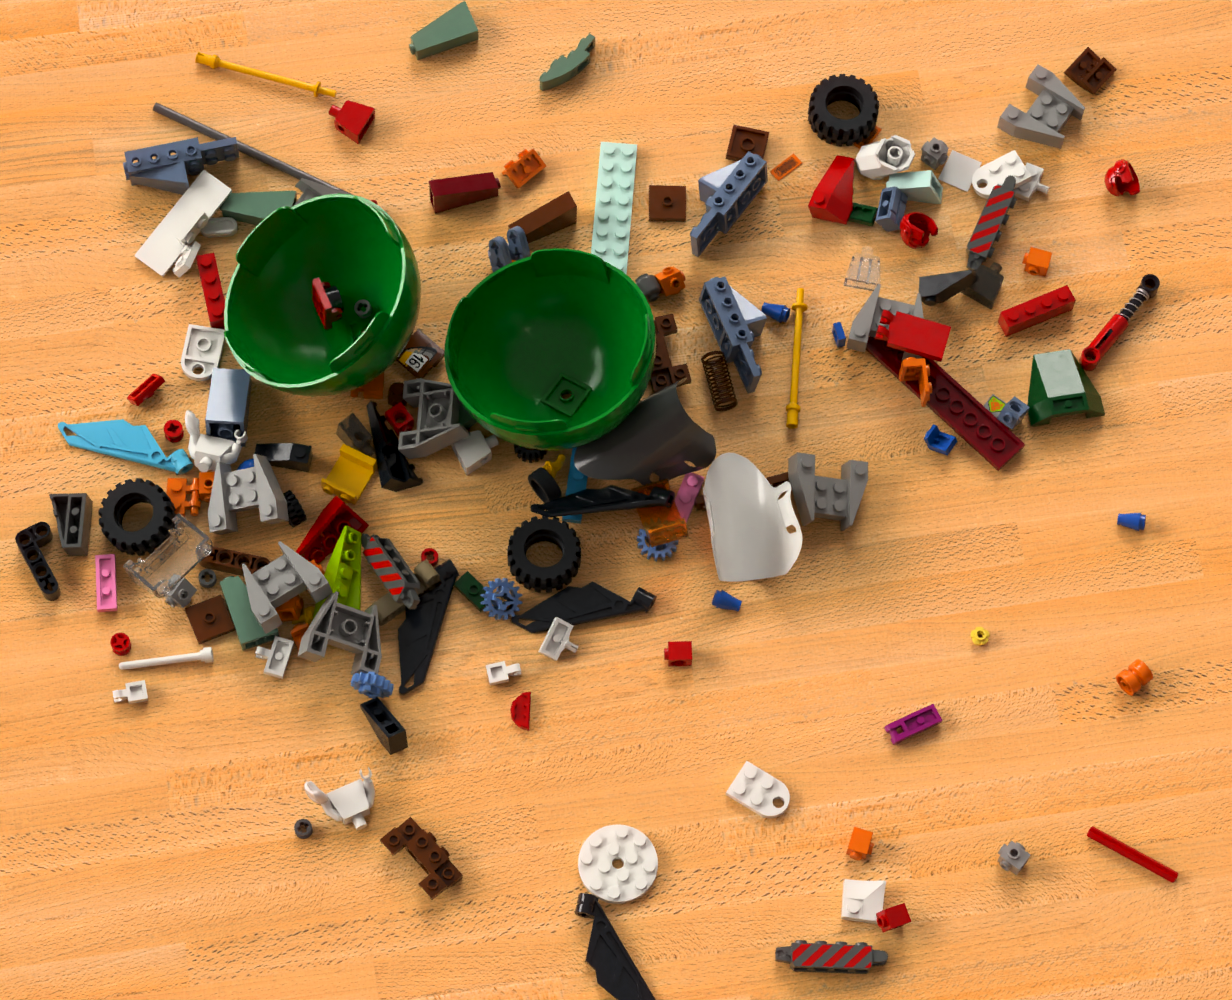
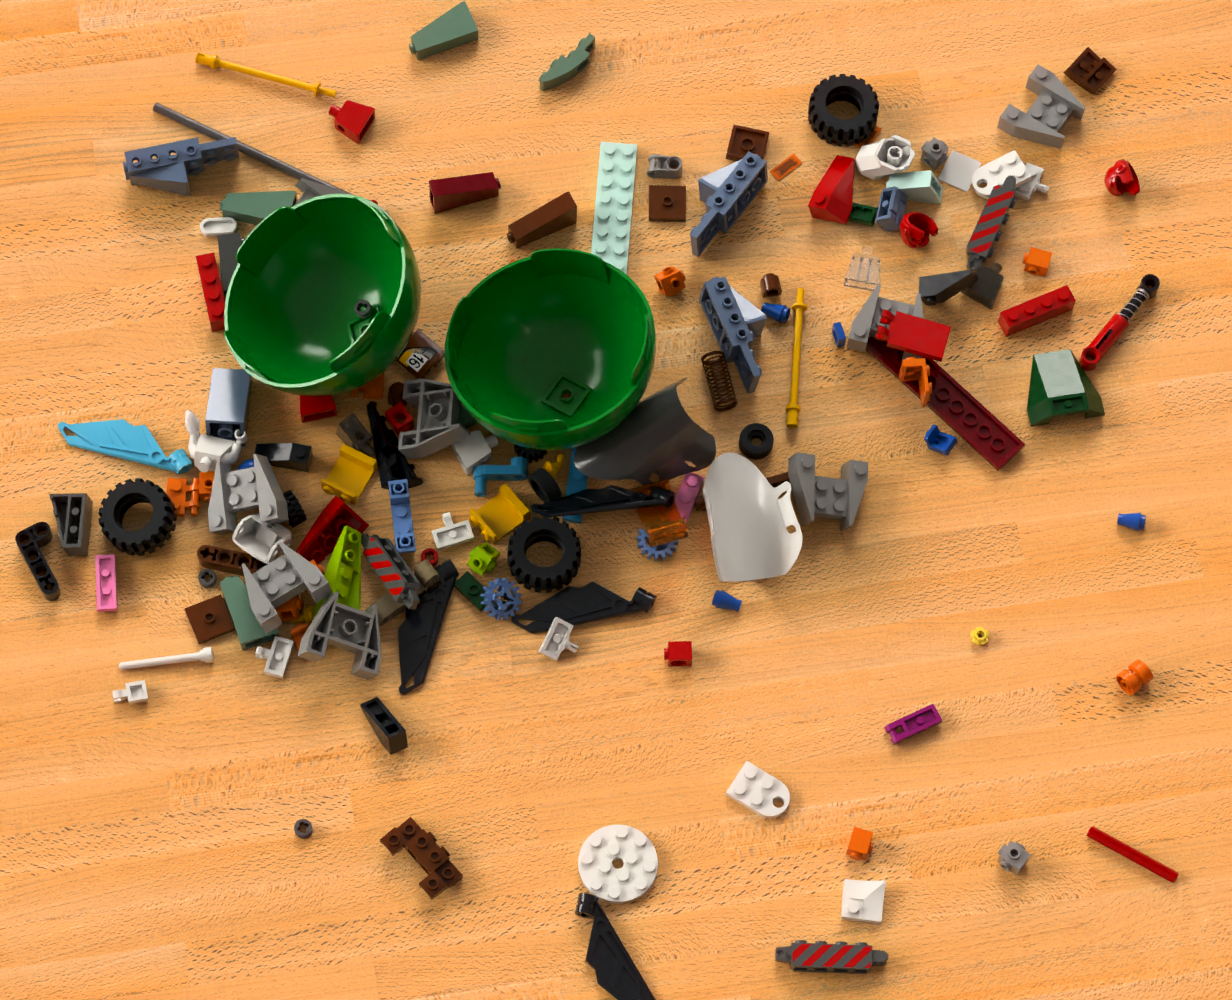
(122, 640): red wheel -> none
(146, 389): red plate -> none
(171, 559): clear windscreen -> none
(175, 435): red wheel -> none
(180, 594): light grey brick -> none
(183, 223): white bracket -> none
(185, 261): white plate -> none
(202, 349): white plate -> none
(228, 248): none -> dark grey wedge
(261, 538): none -> white piece
(316, 408): none -> red torso
(327, 302): red piece -> none
(348, 802): white torso -> none
(372, 685): medium blue gear -> none
(402, 516): none -> medium blue slope
(452, 533): none -> white plate
(483, 558): none -> lime brick
(499, 515): none -> yellow panel
(499, 672): white plate -> none
(502, 253): sand blue piece -> none
(515, 472): none -> dark azure beam
(521, 710): red tile -> none
(524, 167): orange bracket -> none
(649, 286): dark grey head -> none
(663, 166): none -> light grey piece
(663, 371): reddish brown bracket -> none
(753, 451): none -> black tyre
(770, 285): none -> reddish brown plate
(893, 917): red brick -> none
(994, 405): tile -> none
(1013, 412): sand blue brick -> none

